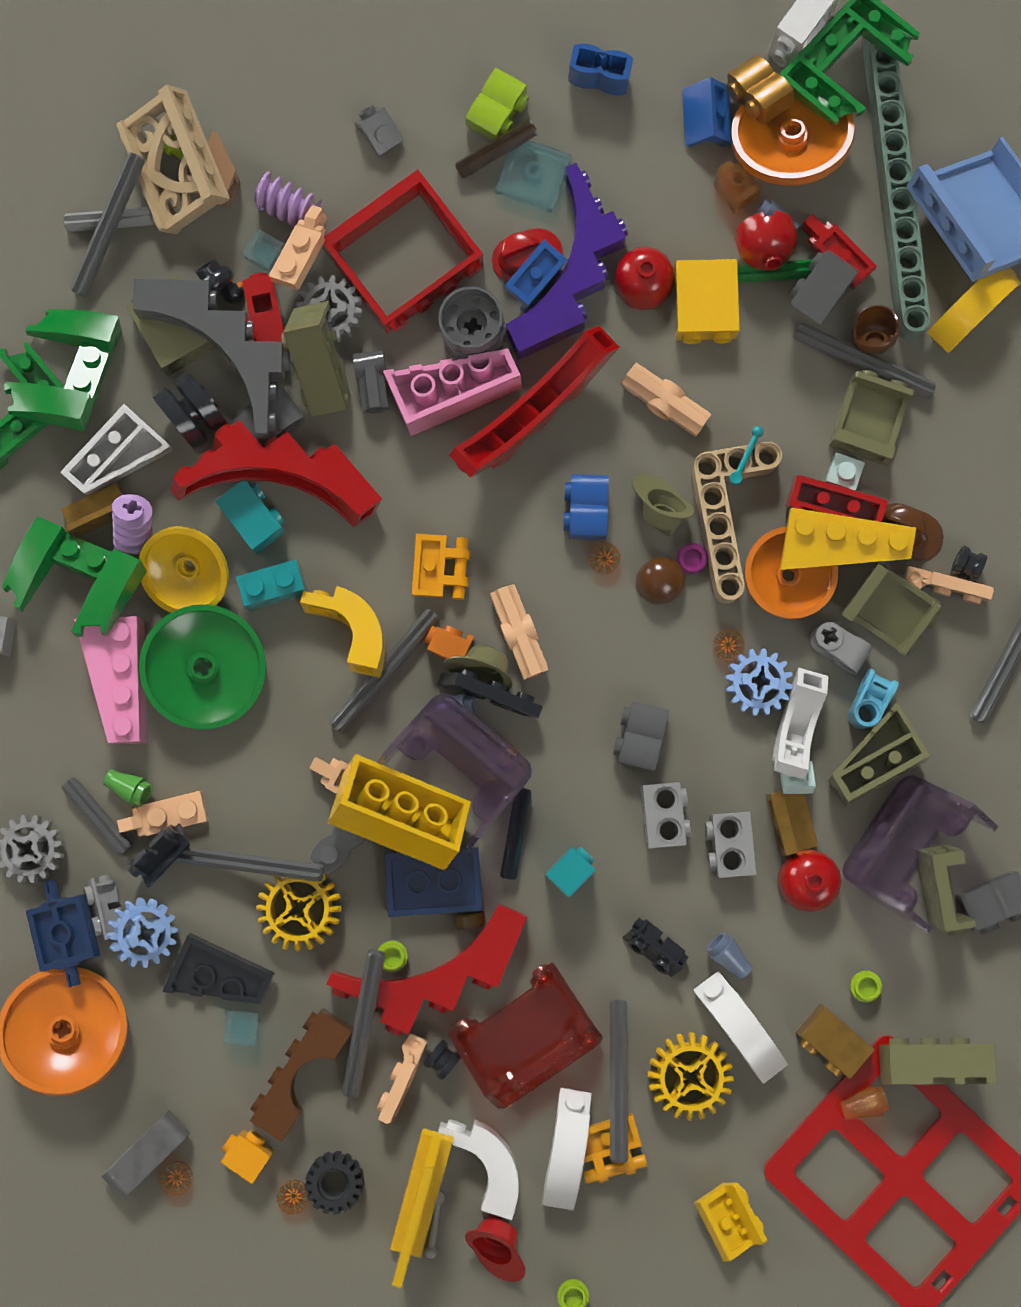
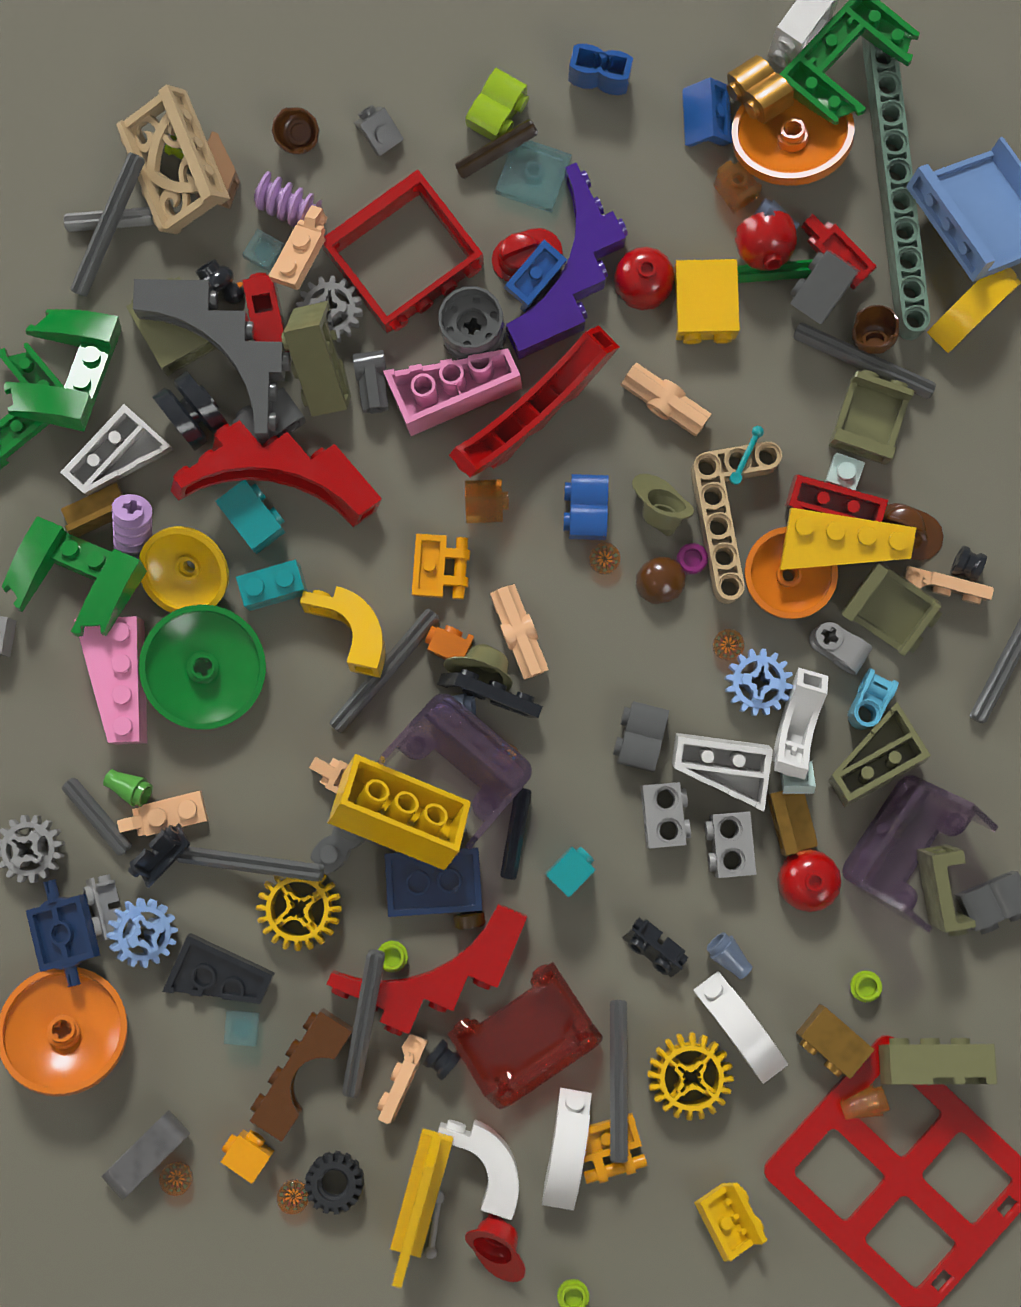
(295, 130): none -> reddish brown hair
(485, 501): none -> clear orange brick
(728, 765): none -> white wedge

